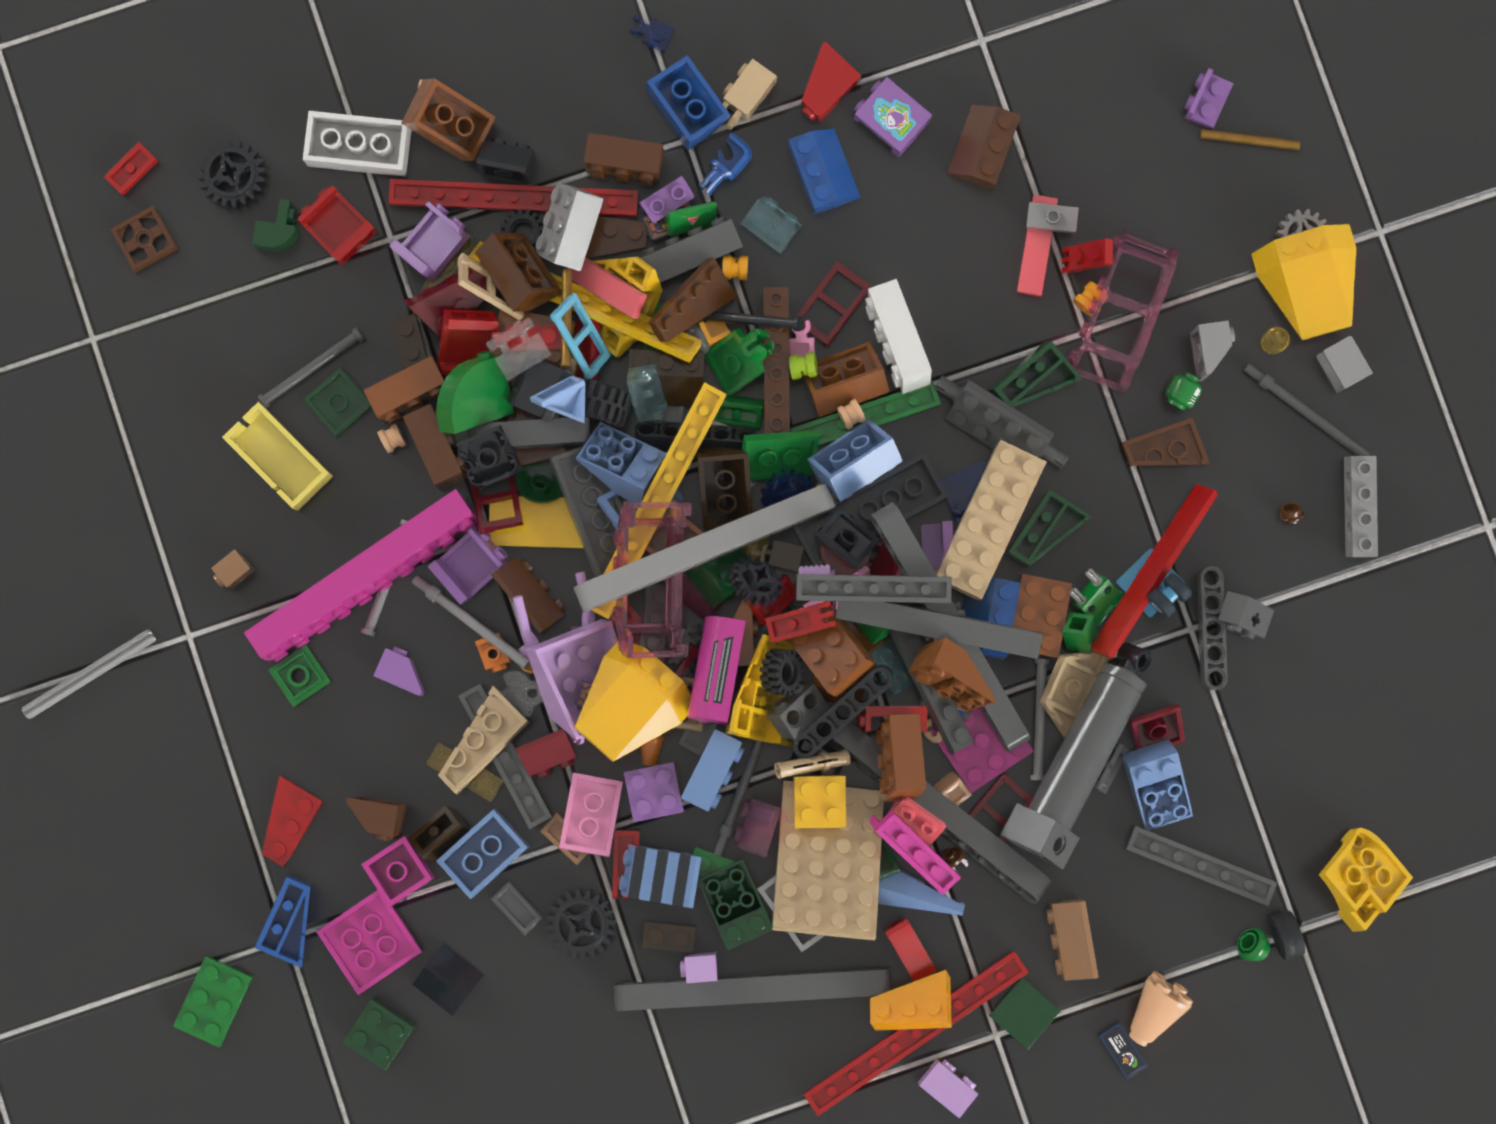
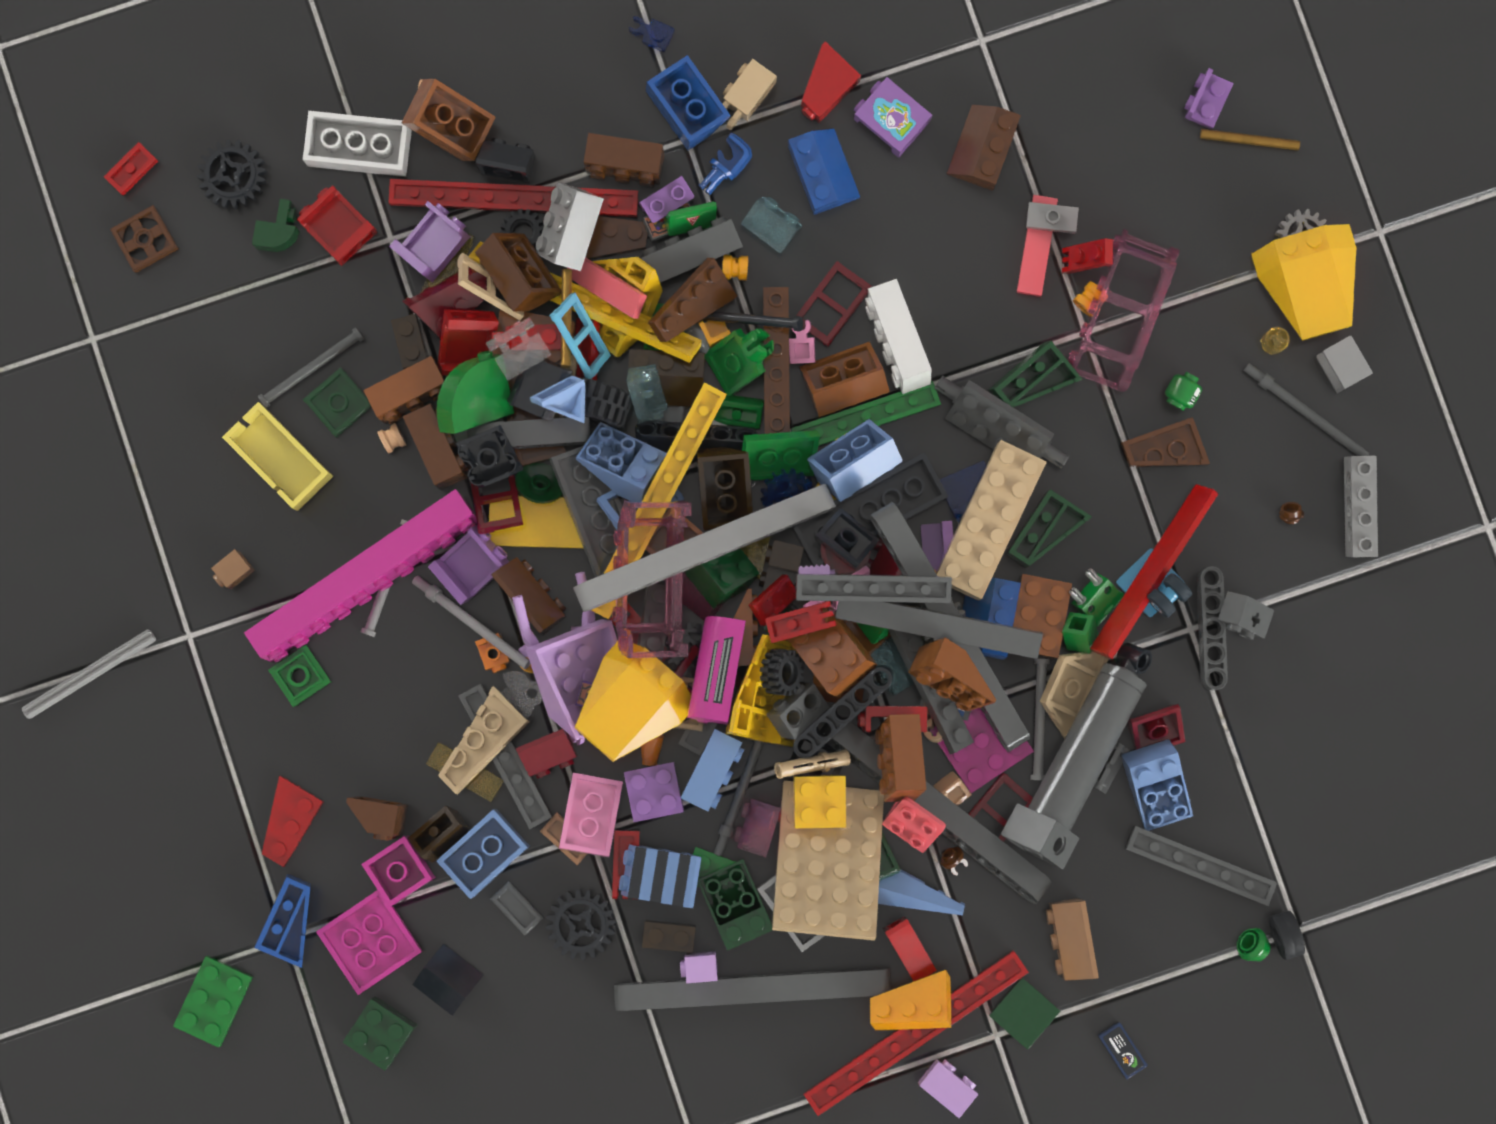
(399, 671): medium lavender slope -> none
(755, 581): black gear -> none
(804, 365): lime wheel -> none
(851, 414): light nougat wheel -> none
(915, 851): dark pink fence -> none
(1158, 1008): light nougat cone -> none
(1210, 345): light grey slope -> none
(1364, 878): yellow slope -> none

